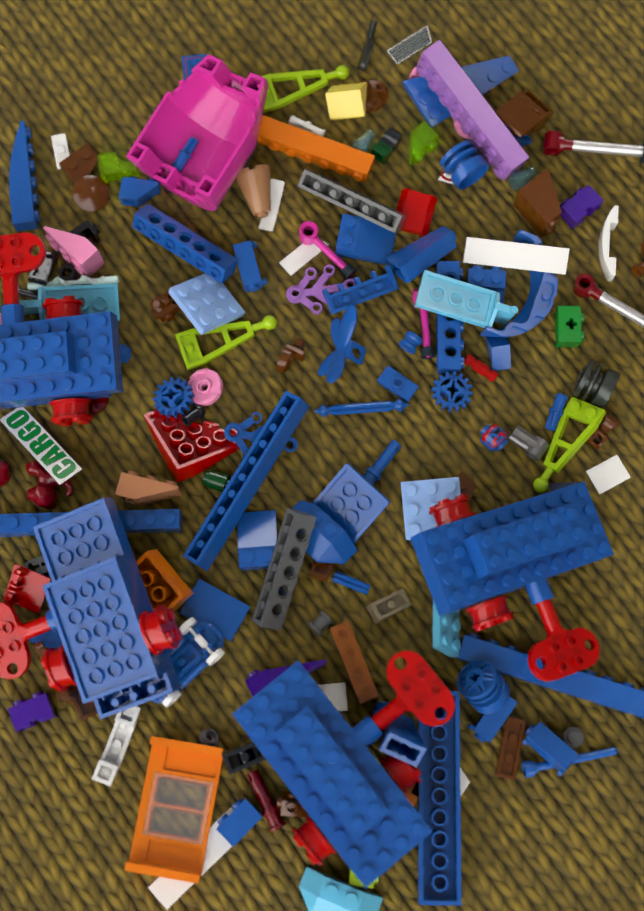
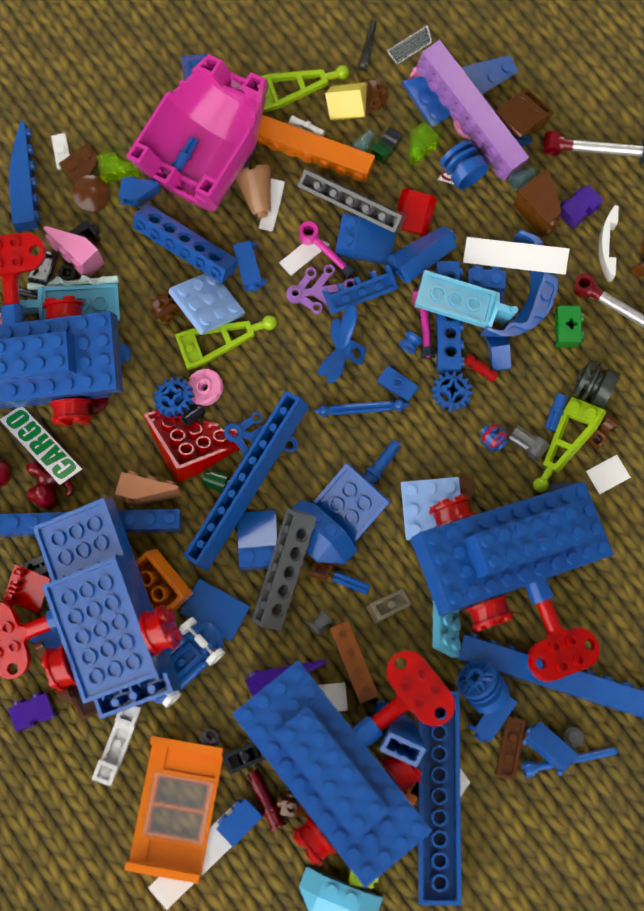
(291, 351): reddish brown piece -> none

